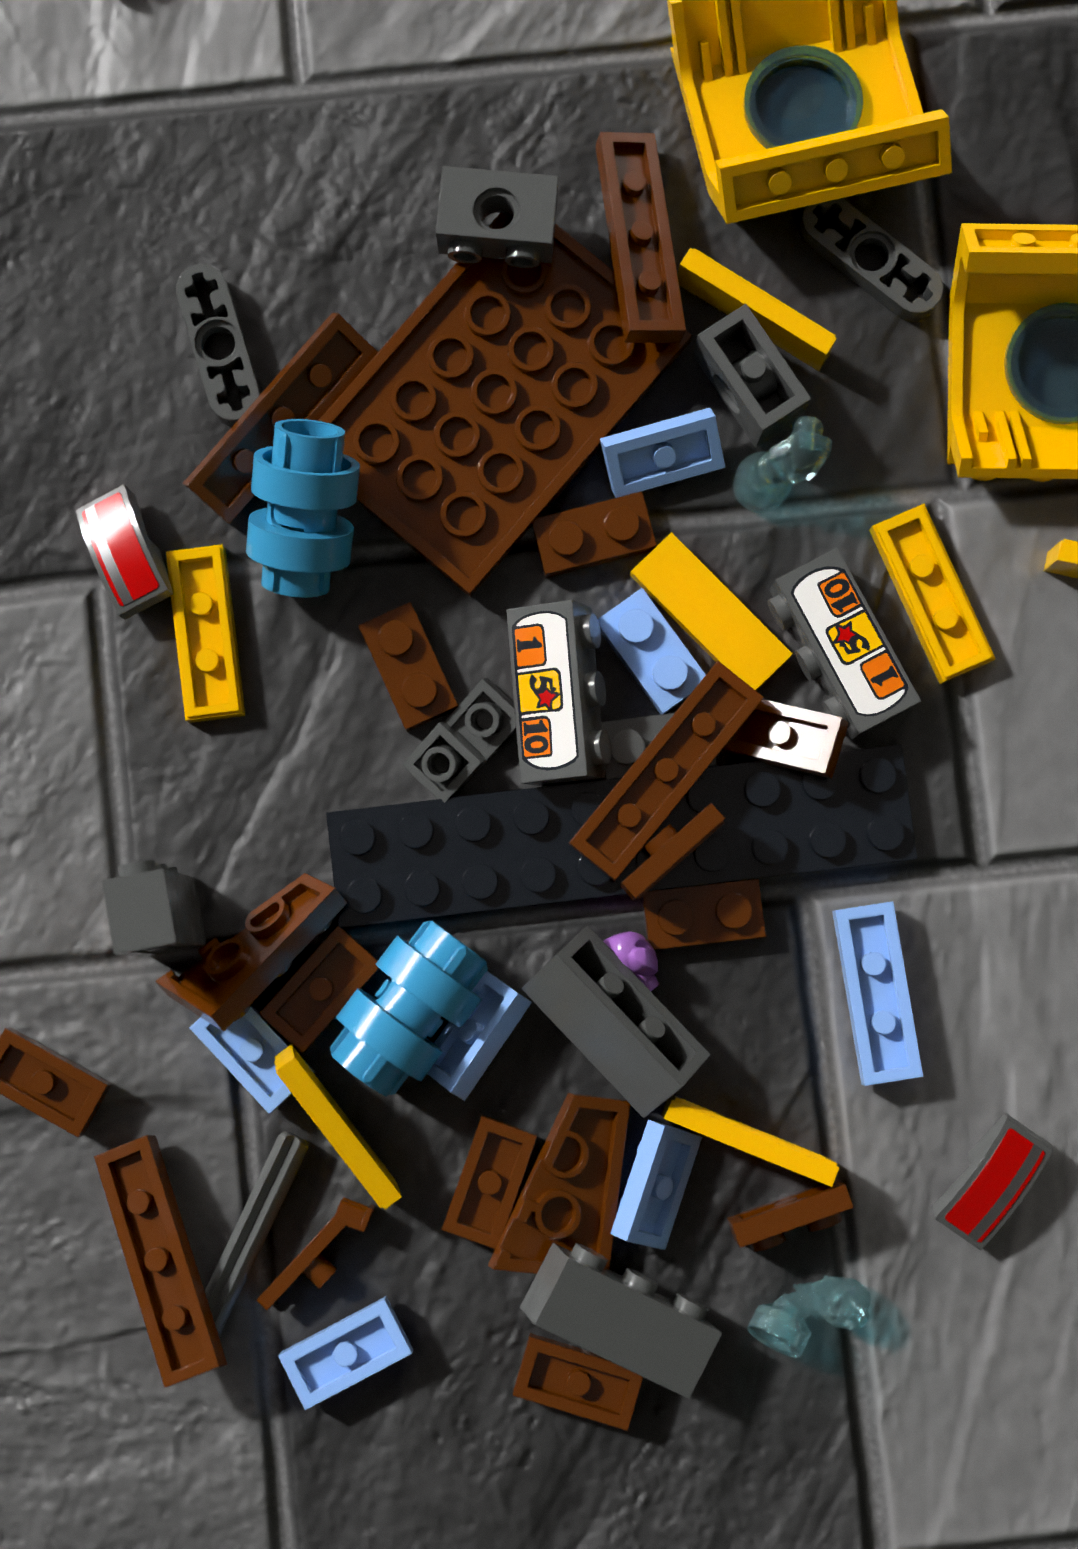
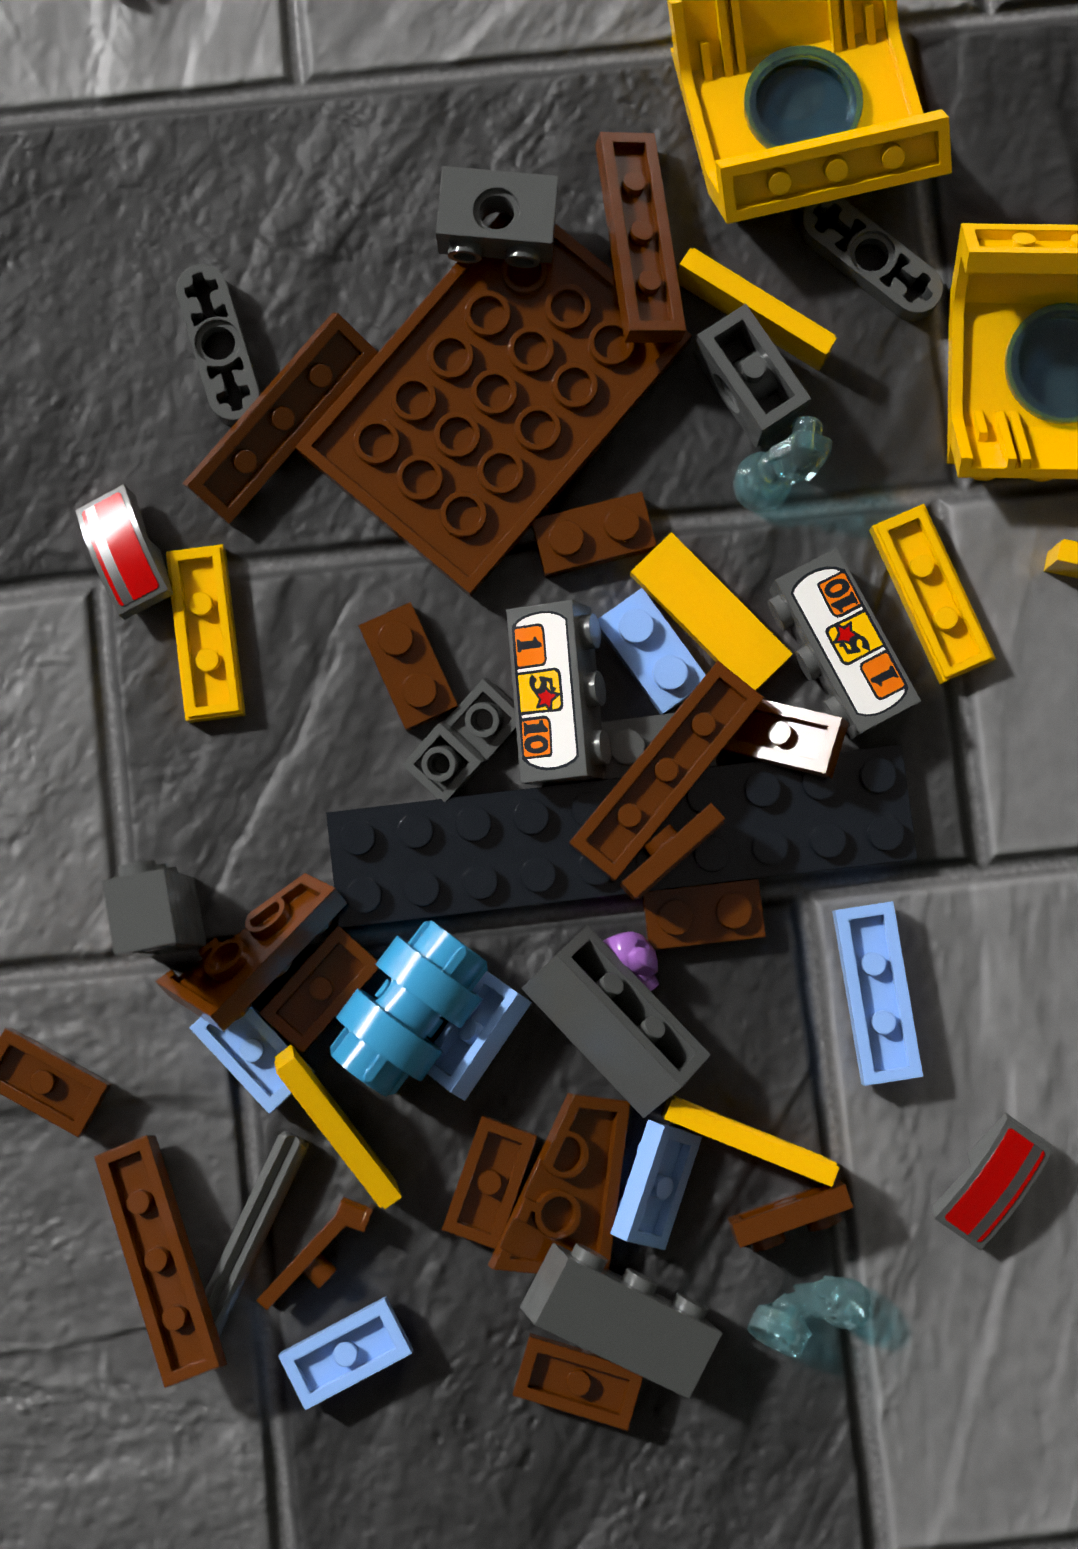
(305, 485): dark azure piece -> none
(663, 452): light blue plate -> none

